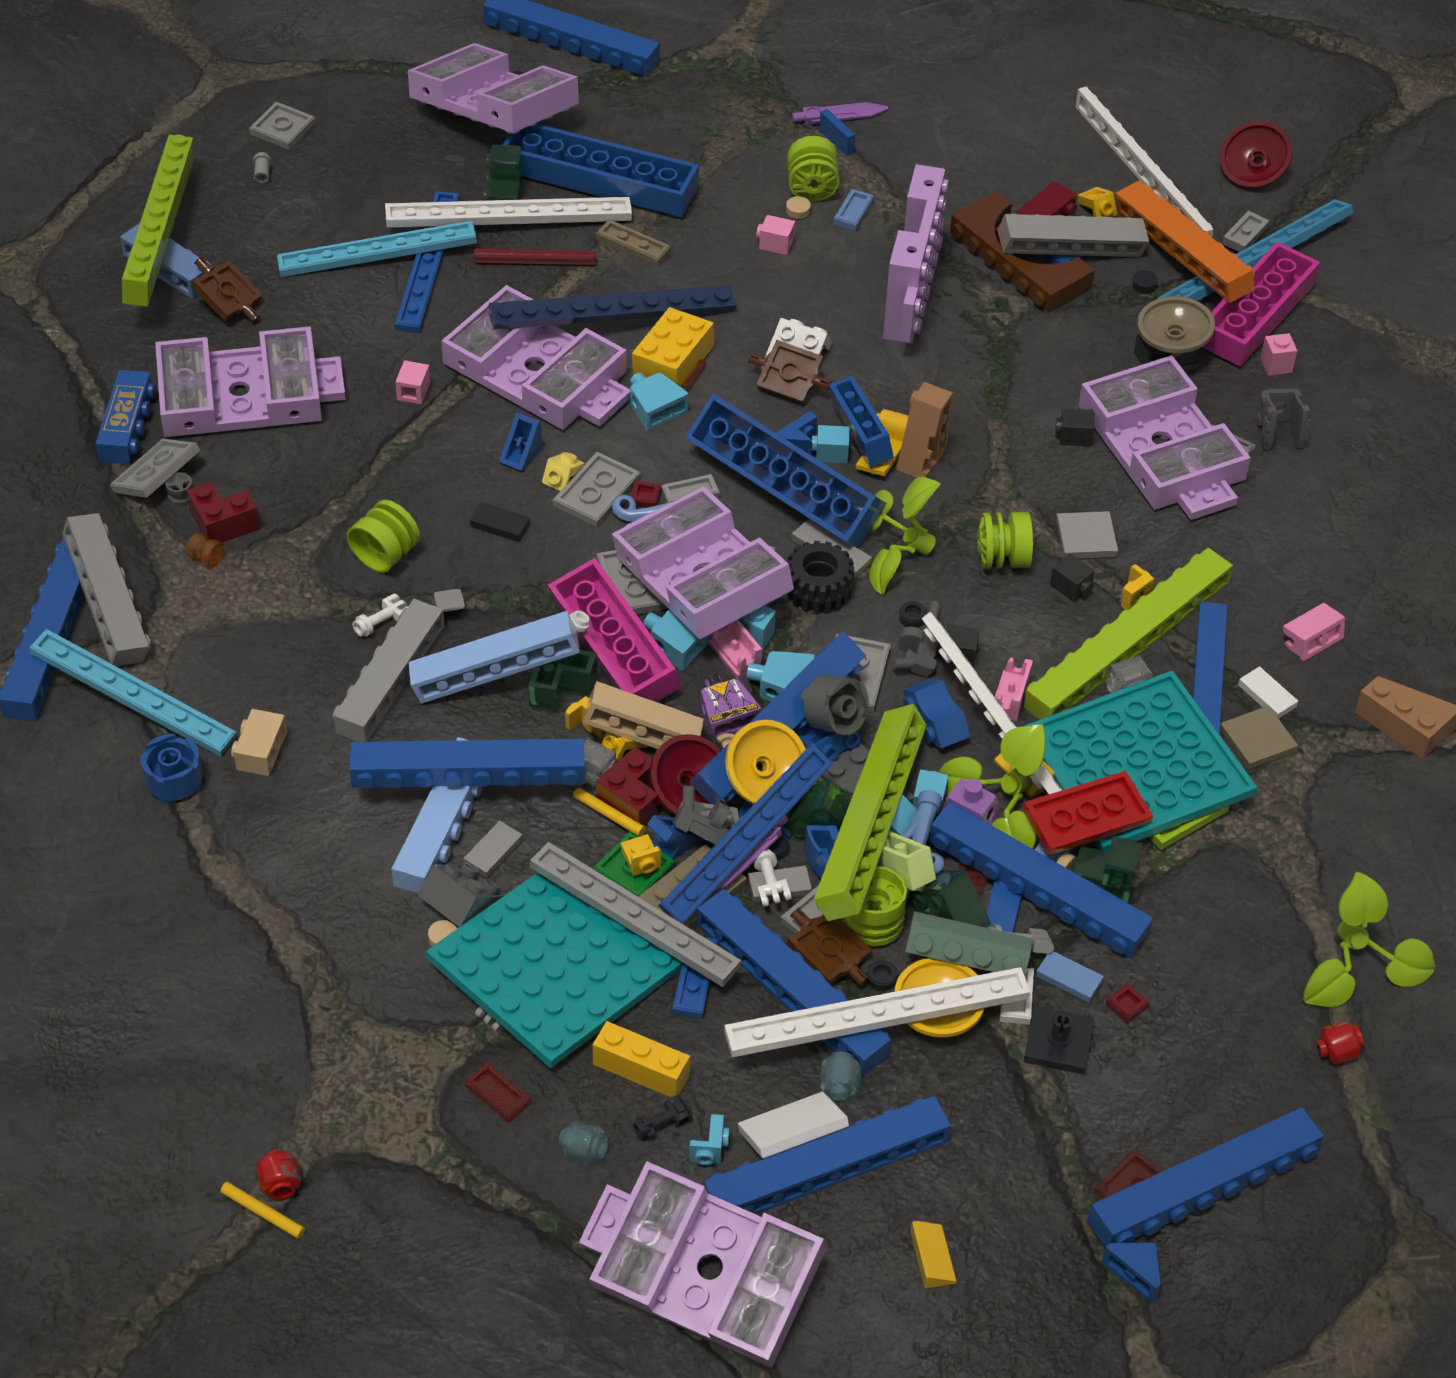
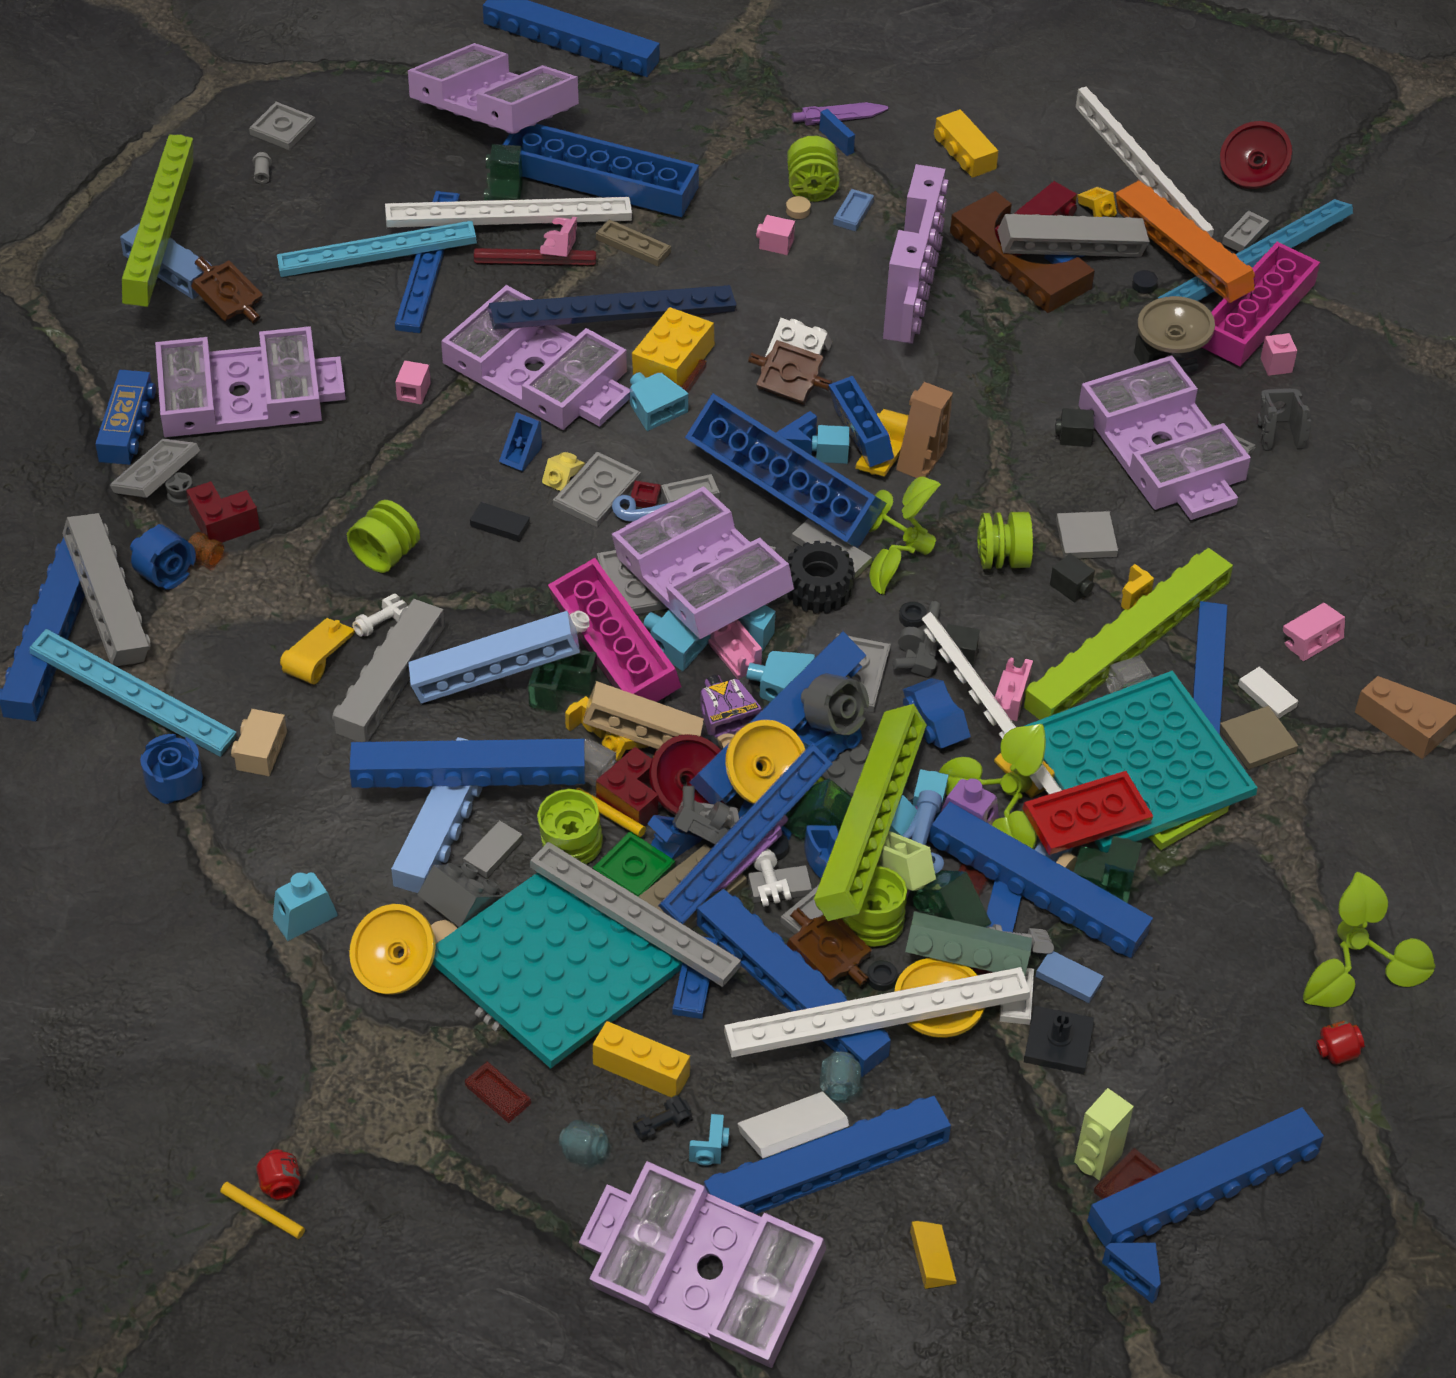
(162, 556): none -> blue brick
(302, 905): none -> medium azure torso
(308, 656): none -> yellow door
(377, 945): none -> yellow dish
(449, 600): light grey slope -> none
(560, 242): none -> bright pink hinge
(571, 823): none -> lime wheel
(641, 855): yellow bracket -> none
(966, 143): none -> yellow brick
(1103, 1134): none -> yellowish green brick
(1127, 1003): dark red tile -> none

